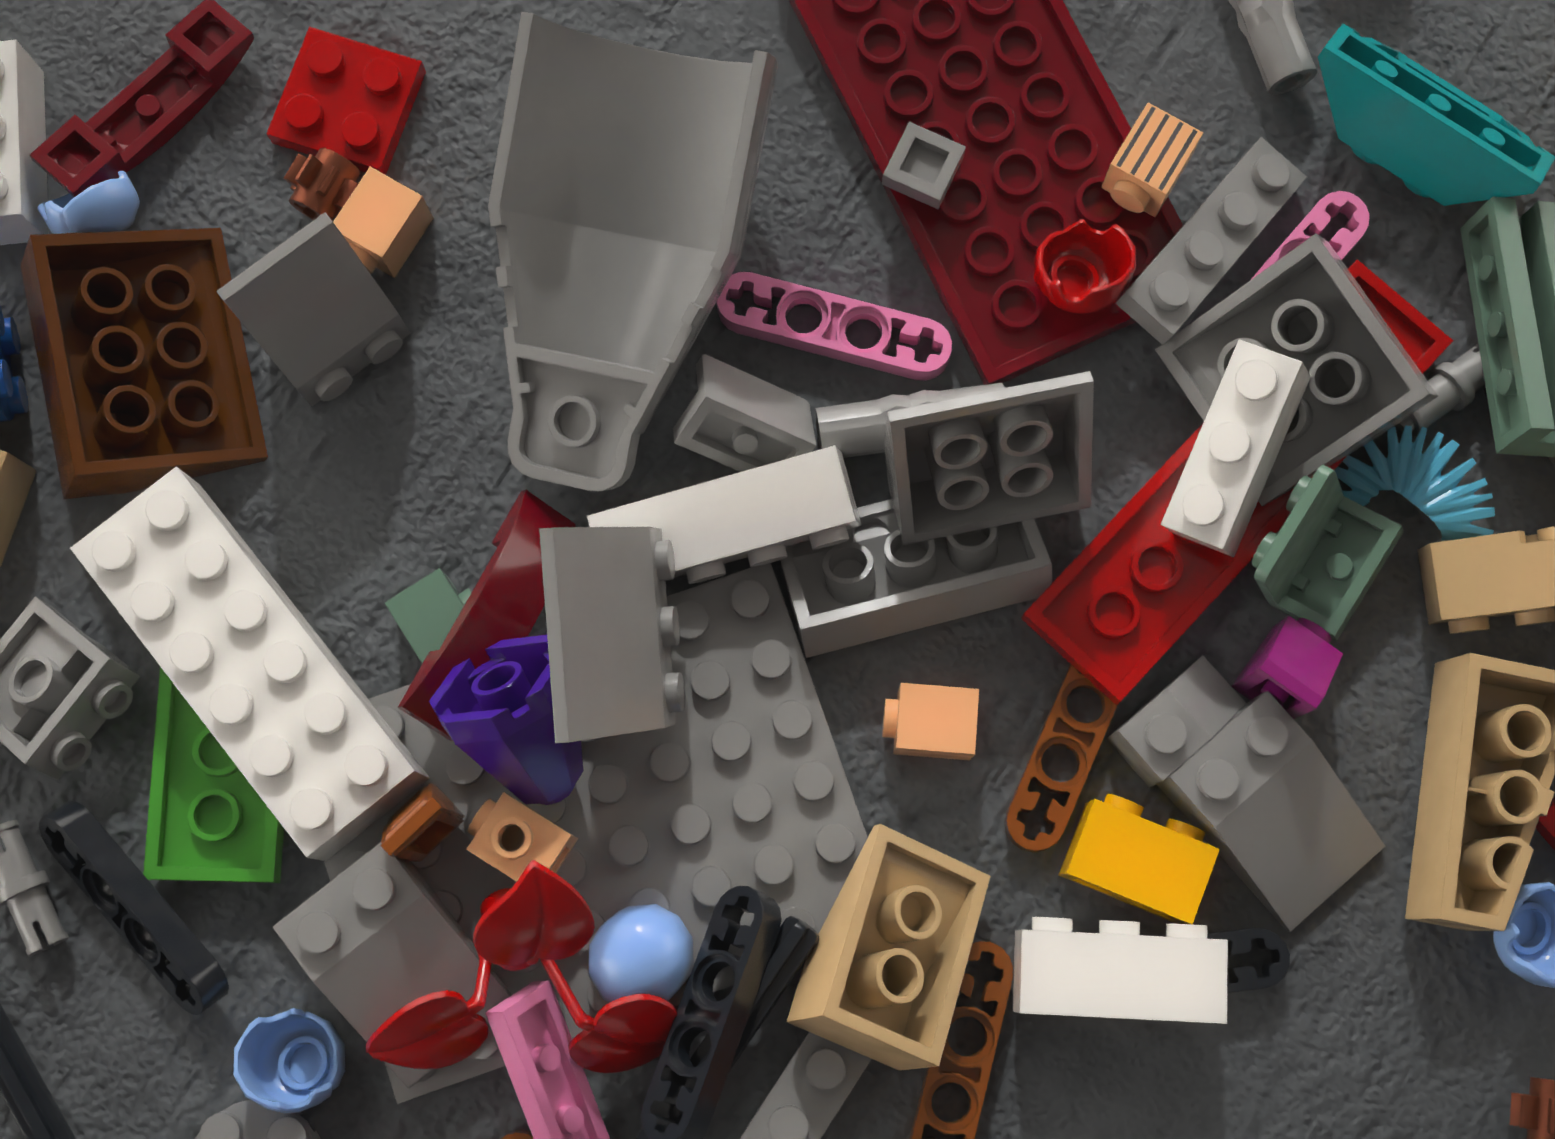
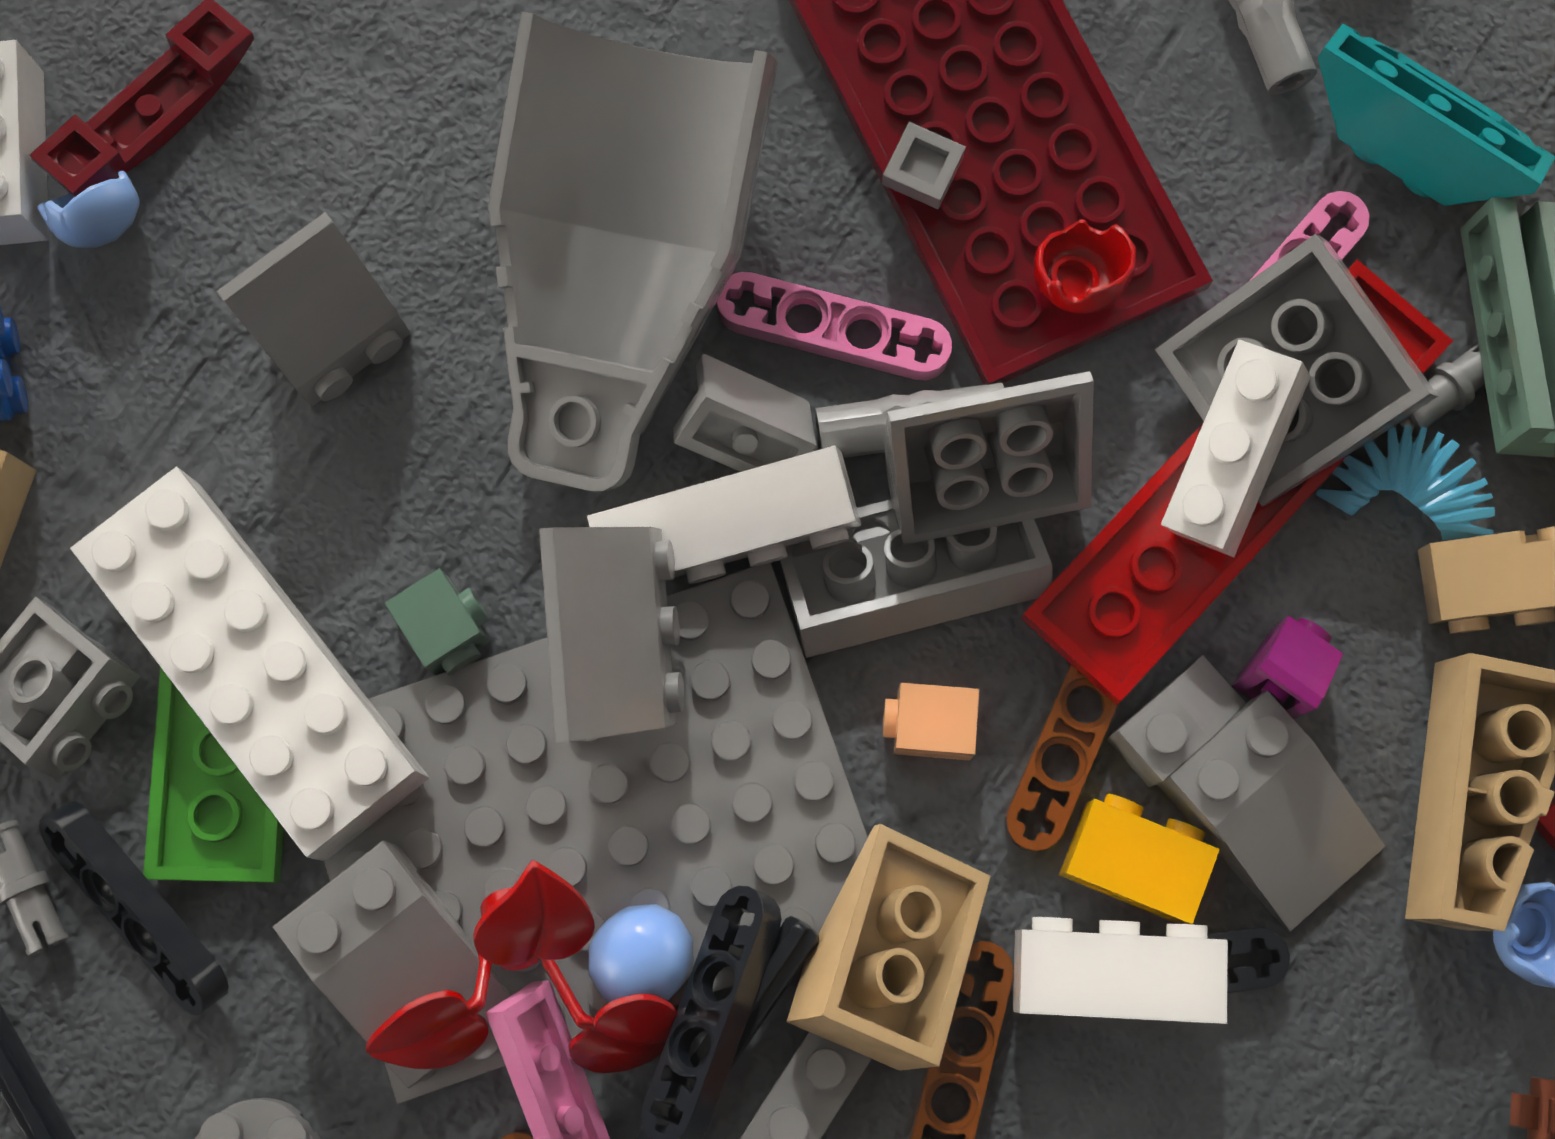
(139, 357): reddish brown slope -> none
(289, 1061): light blue hair -> none
(321, 183): copper gear -> none
(346, 100): red plate -> none
(383, 222): light nougat brick -> none
(420, 824): dark orange slope -> none
(498, 609): dark red slope -> none
(506, 720): dark purple cone -> none
(513, 835): light nougat brick -> none
(1150, 161): light nougat brick -> none
(1211, 241): light grey plate -> none
(1323, 553): sand green bracket -> none

